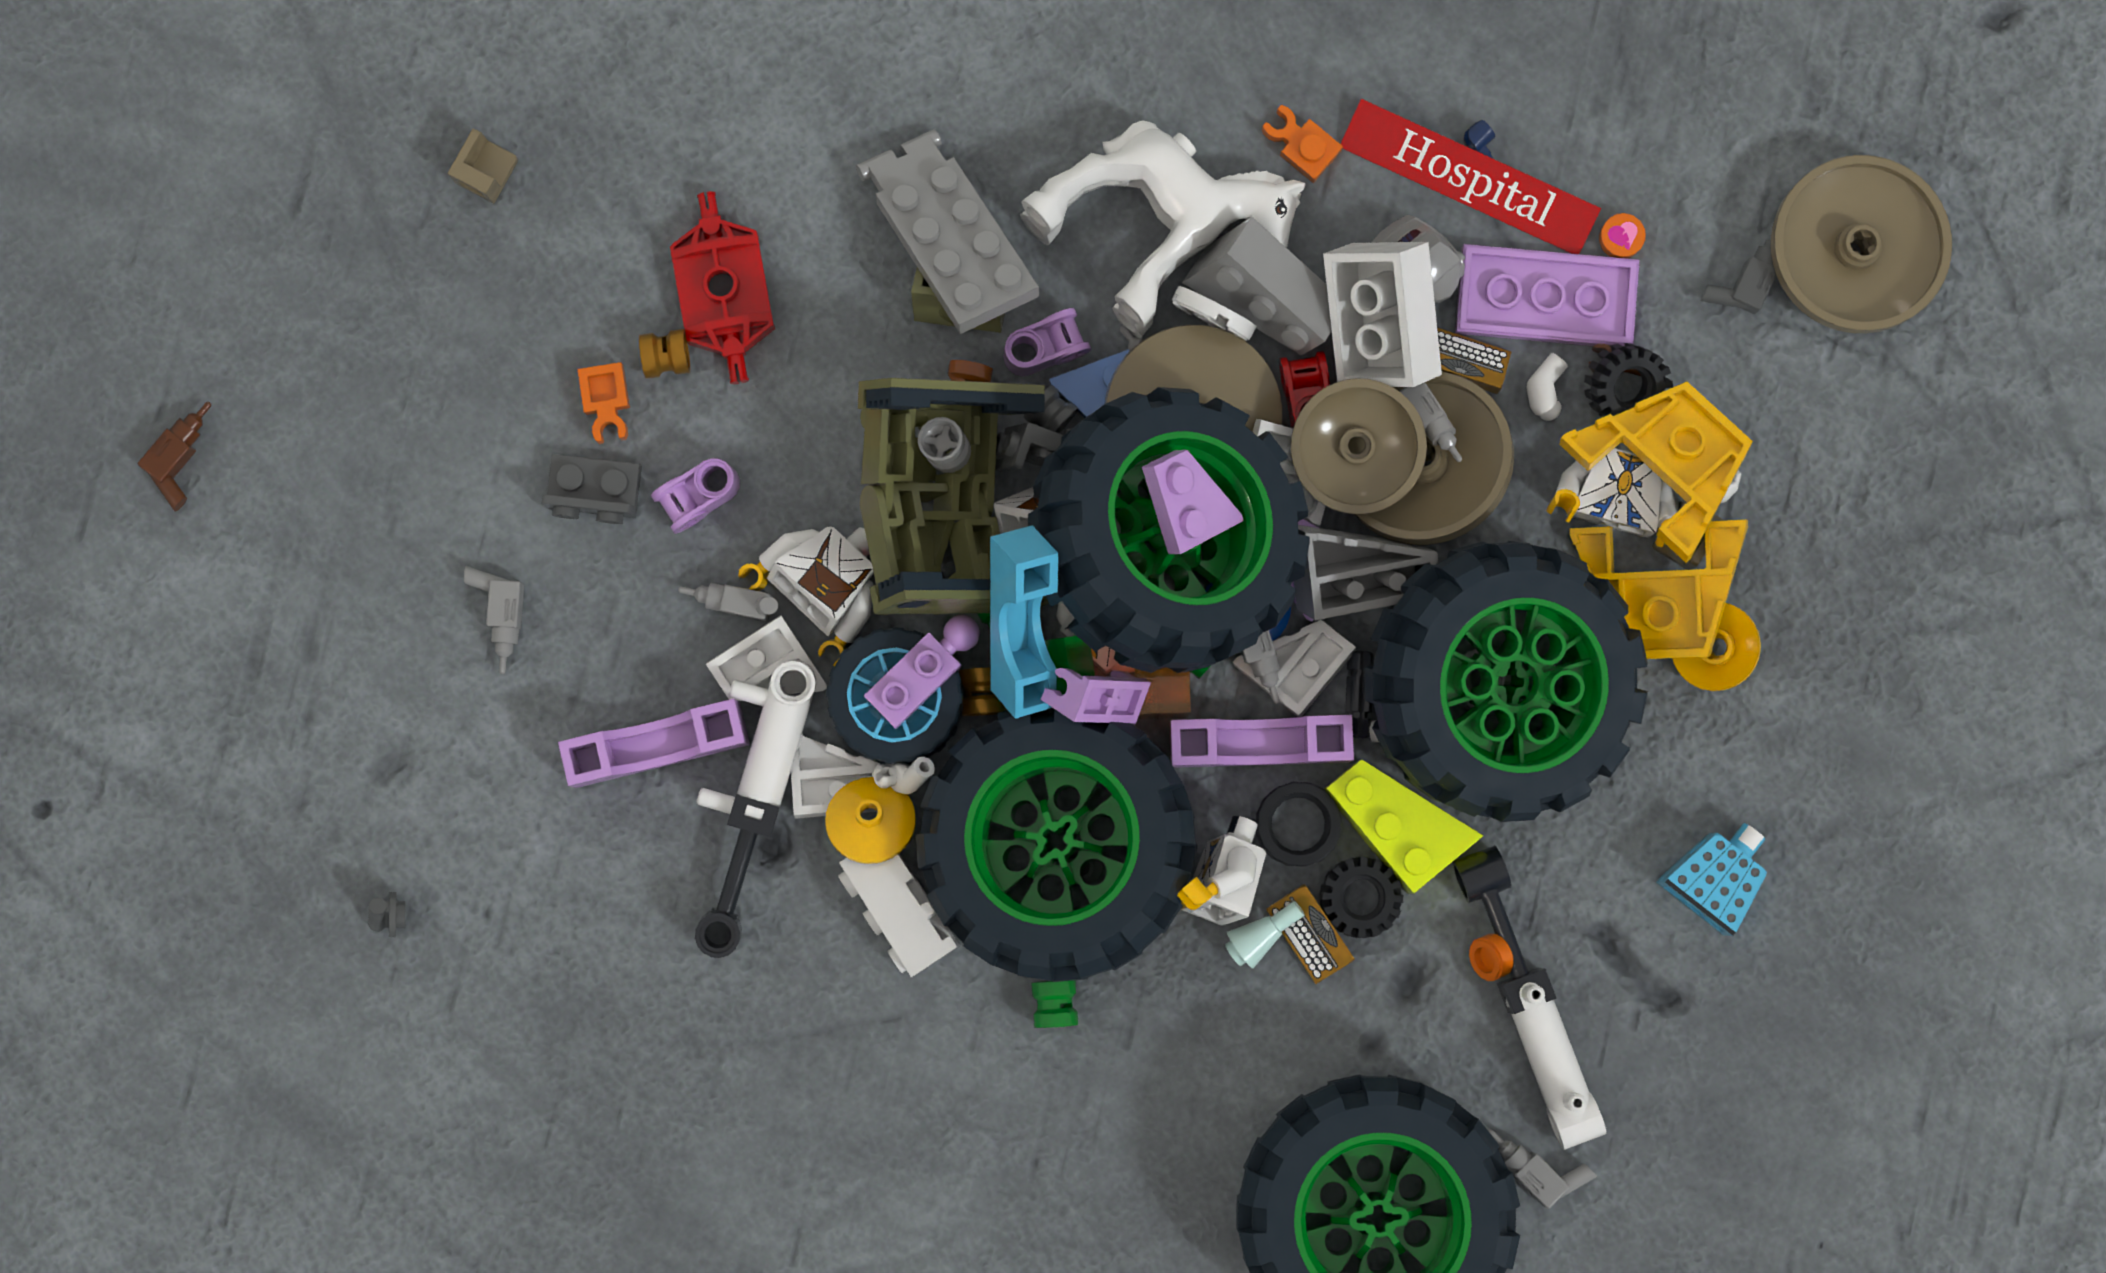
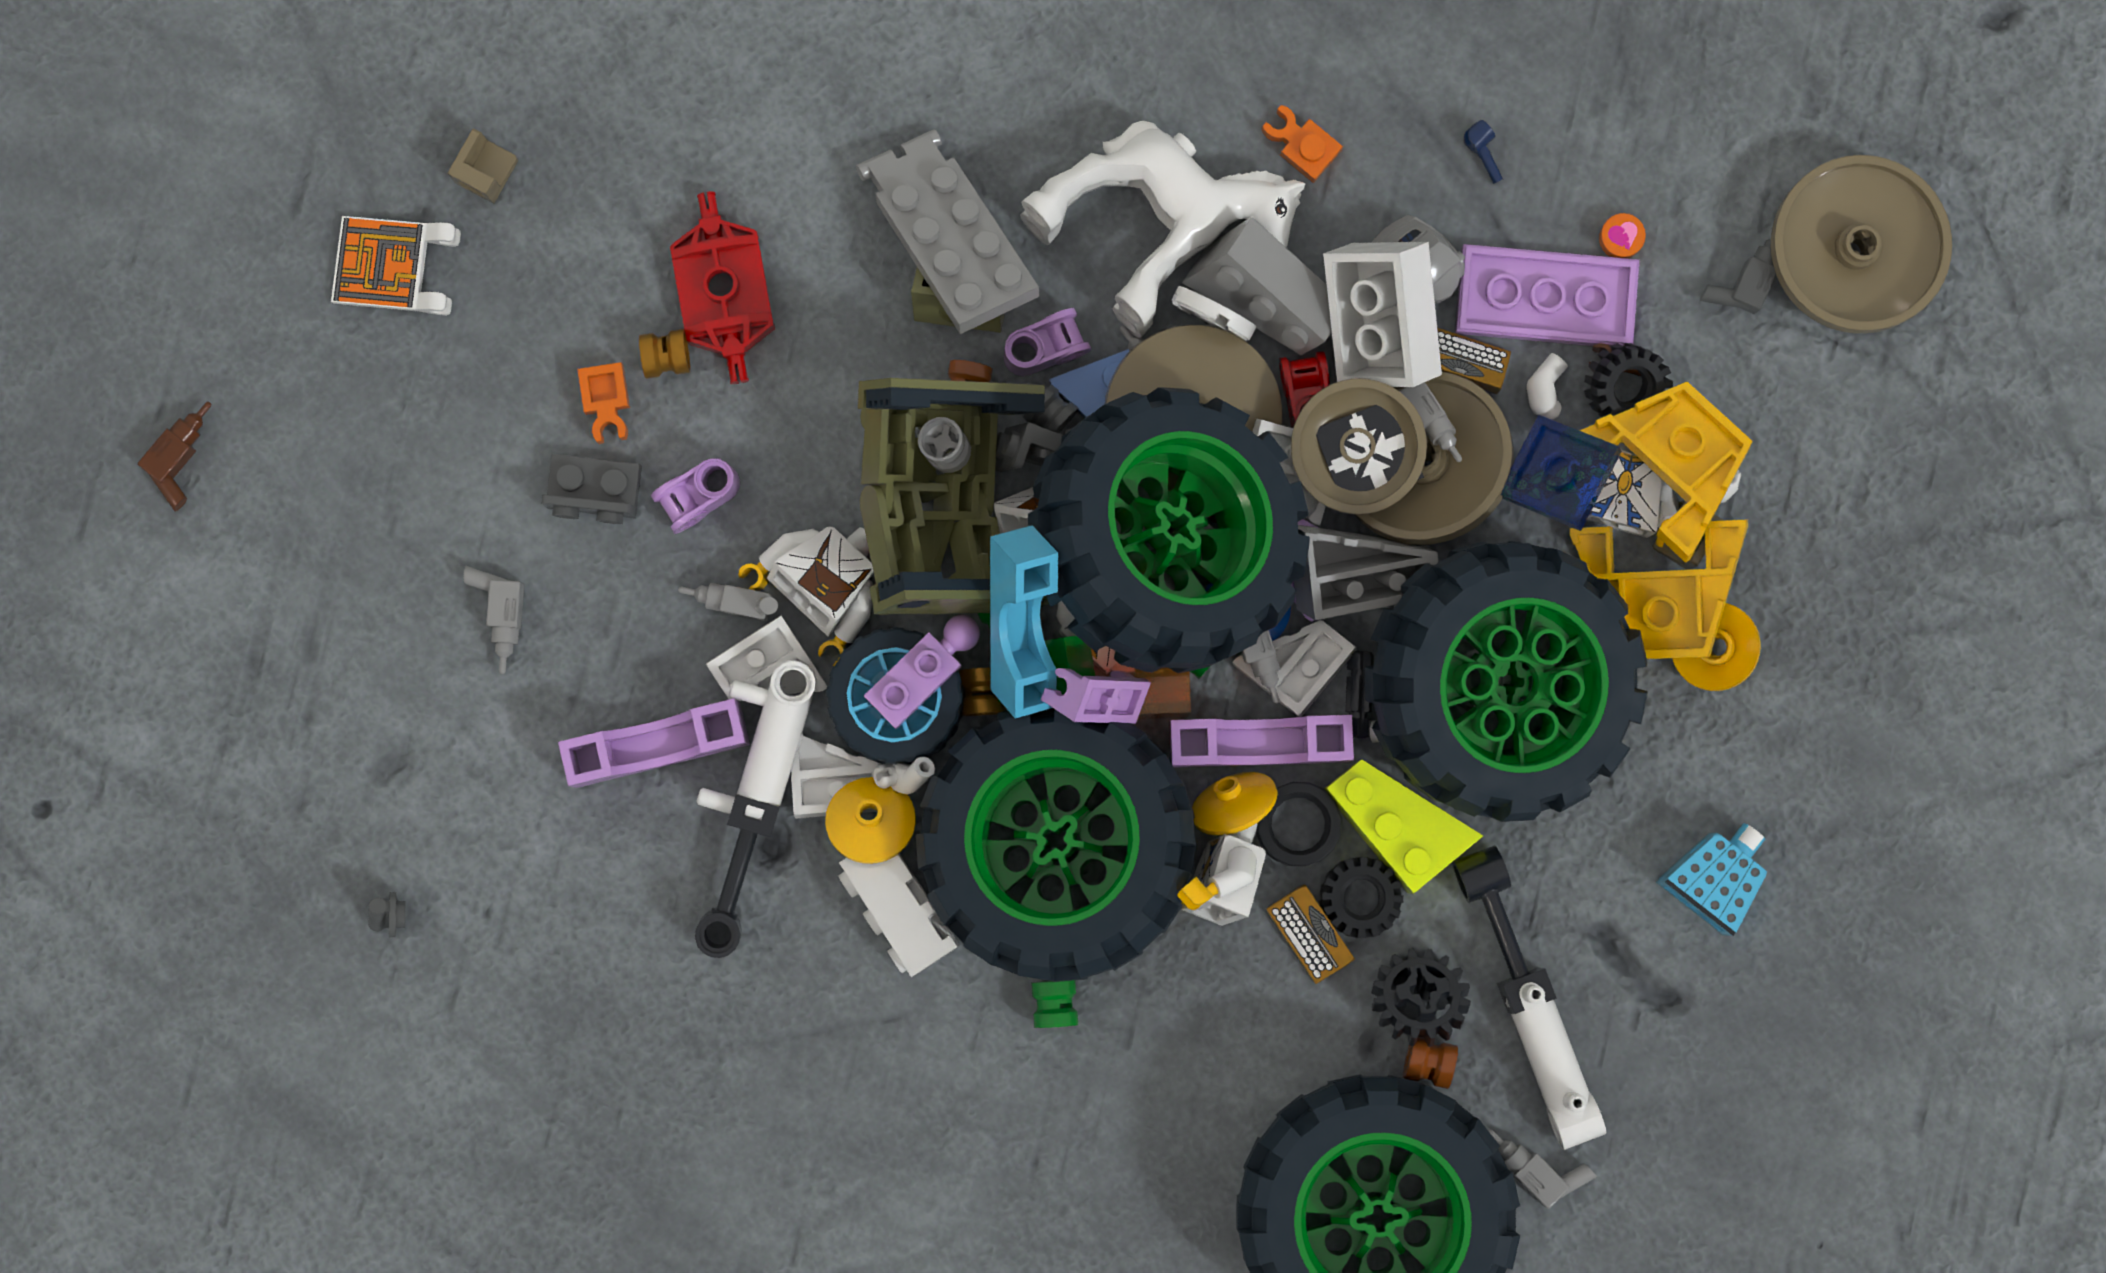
(384, 264): none -> flag
(1187, 501): lavender wing -> none
(1234, 803): none -> yellow dish
(1253, 940): light aqua cone -> none
(1383, 463): none -> black sticker
(1407, 1010): none -> black gear
(1431, 1063): none -> dark orange wheel
(1470, 177): red sticker -> none
(1491, 957): orange tile -> none
(1560, 472): none -> clear blue tile

